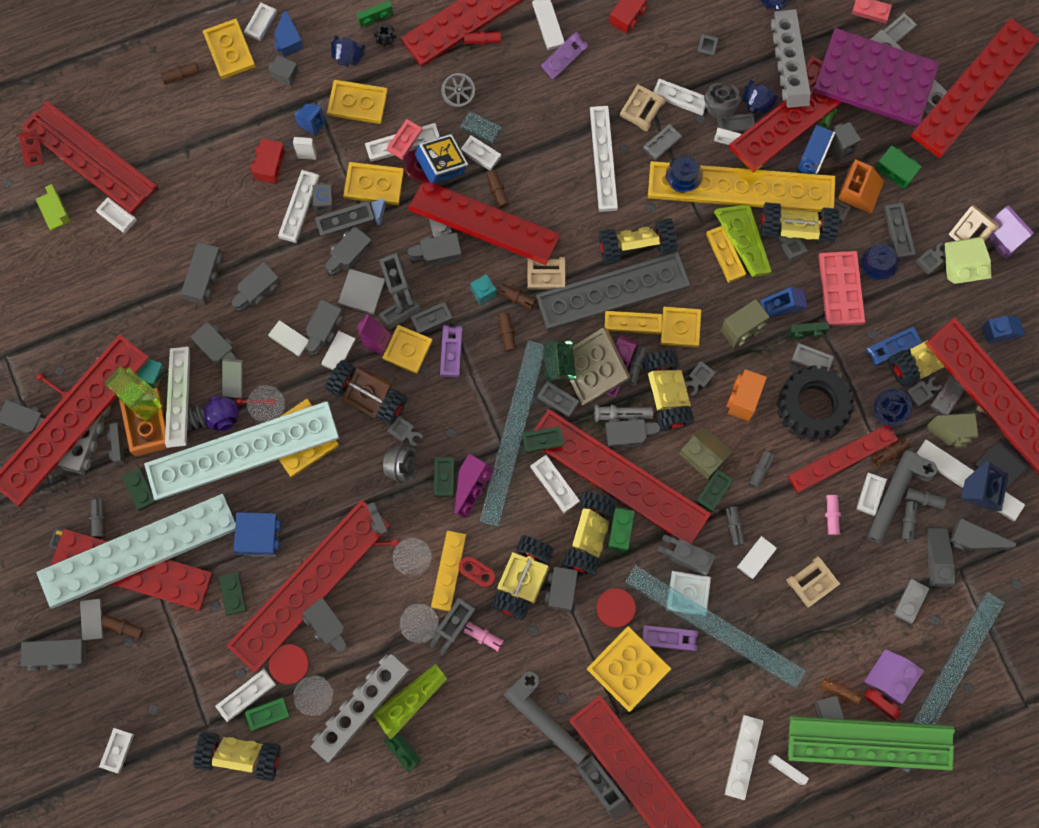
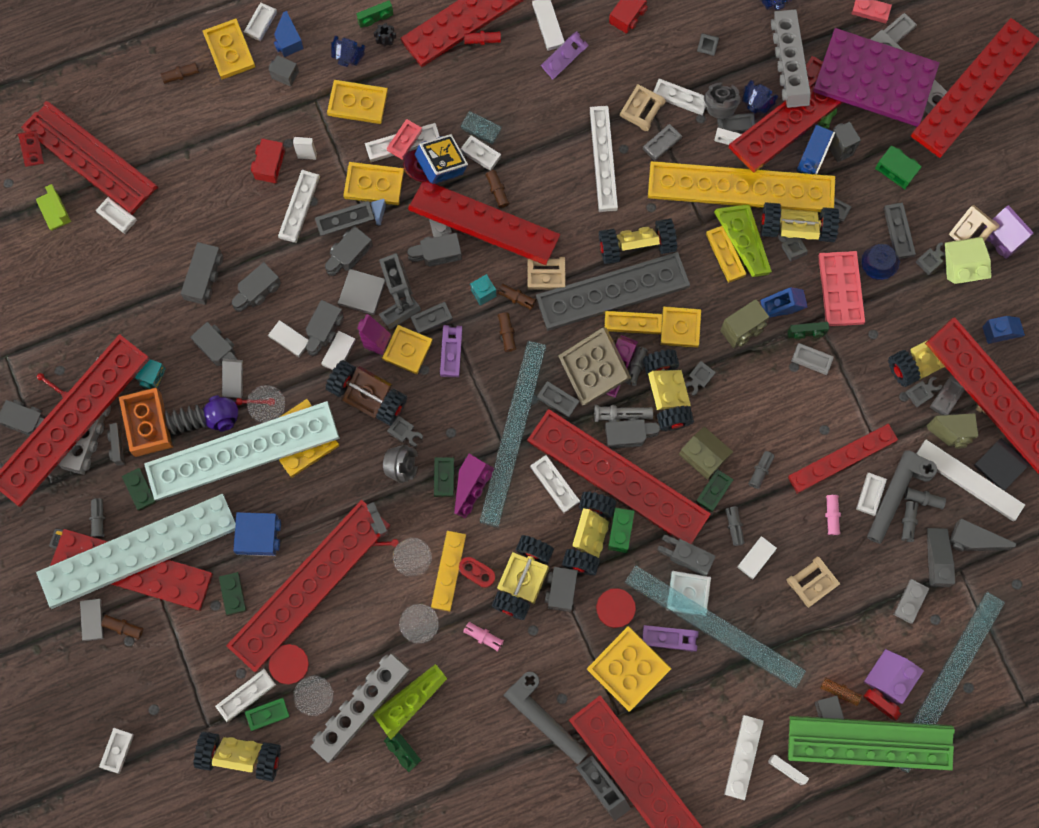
(53, 654): dark grey brick -> none
(134, 393): clear neon green brick -> none
(177, 397): white plate -> none
(310, 118): blue slope -> none
(323, 198): dark grey brick -> none
(325, 623): dark grey hinge -> none
(453, 625): dark grey hinge -> none
(458, 90): light grey wheel -> none
(542, 439): dark green plate -> none
(559, 361): clear green slope -> none
(684, 174): clear blue cone -> none
(746, 395): orange brick -> none
(826, 382): black tyre -> none
(861, 187): orange slope -> none
(891, 452): reddish brown pin -> none
(892, 407): clear blue cone -> none
(902, 341): blue plate -> none
(986, 487): dark blue slope -> none

